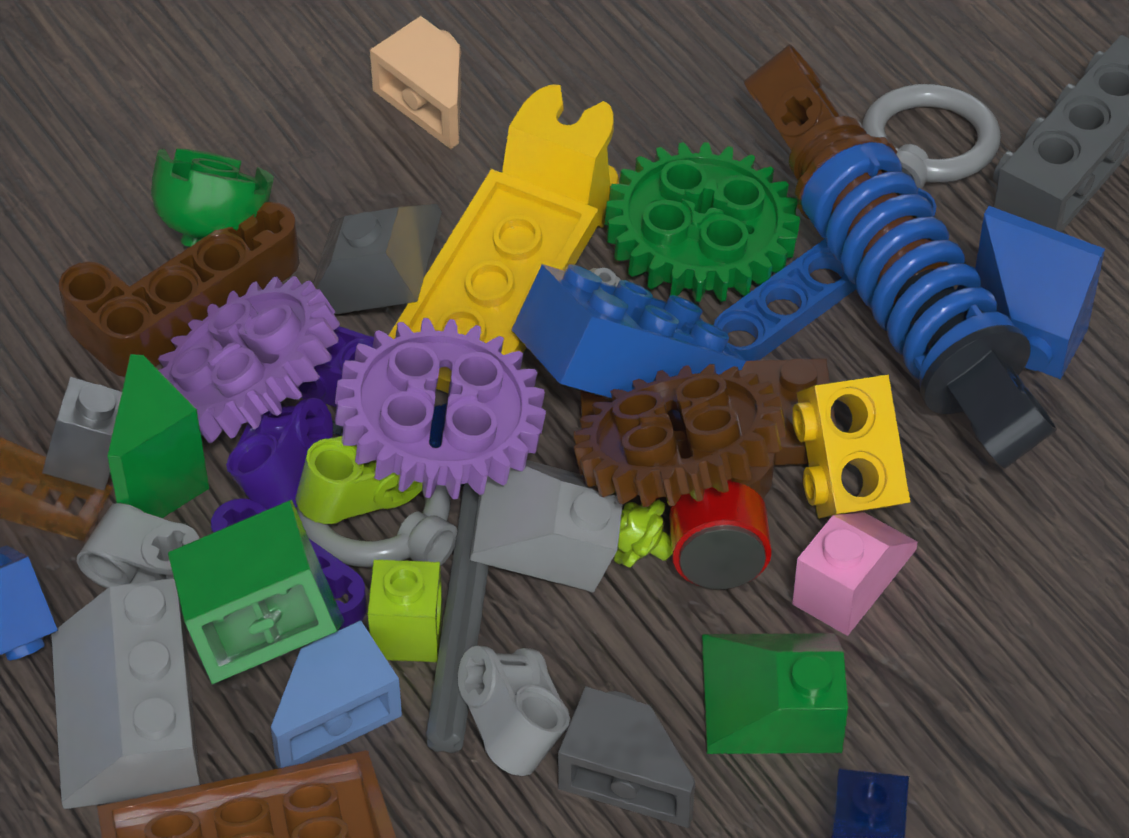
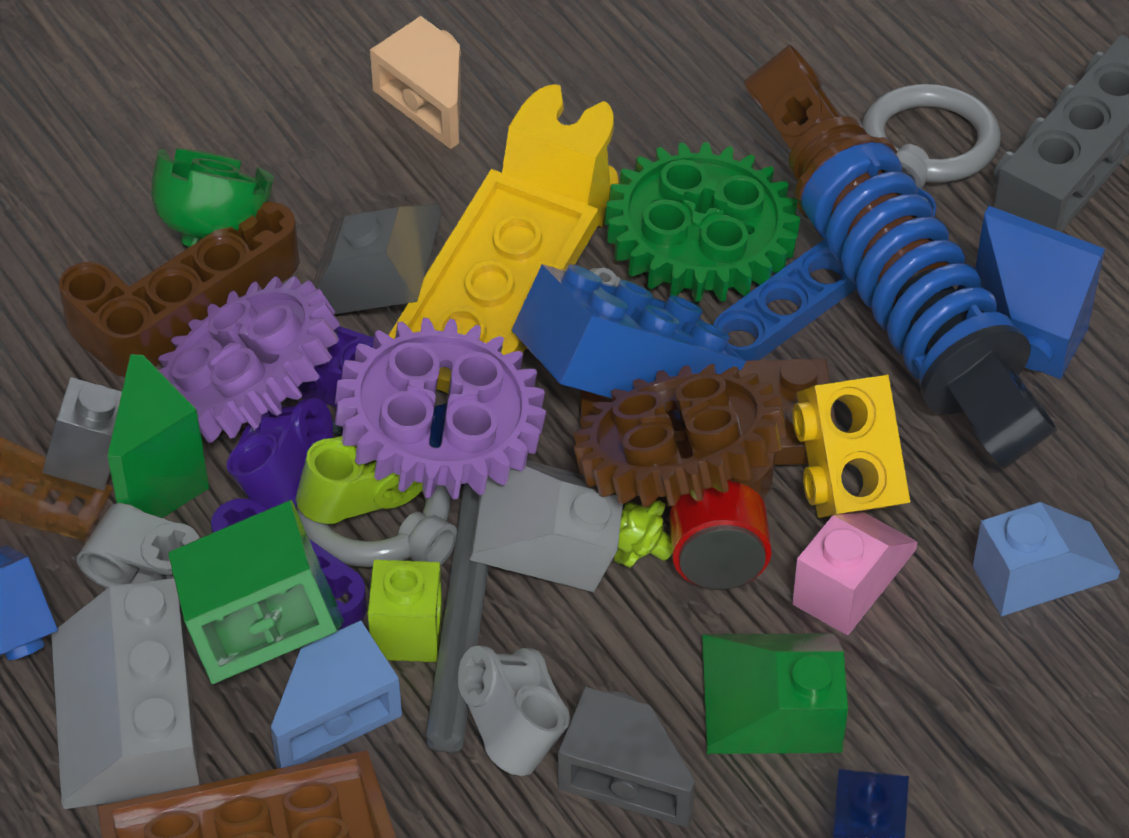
(1039, 557): none -> medium blue slope

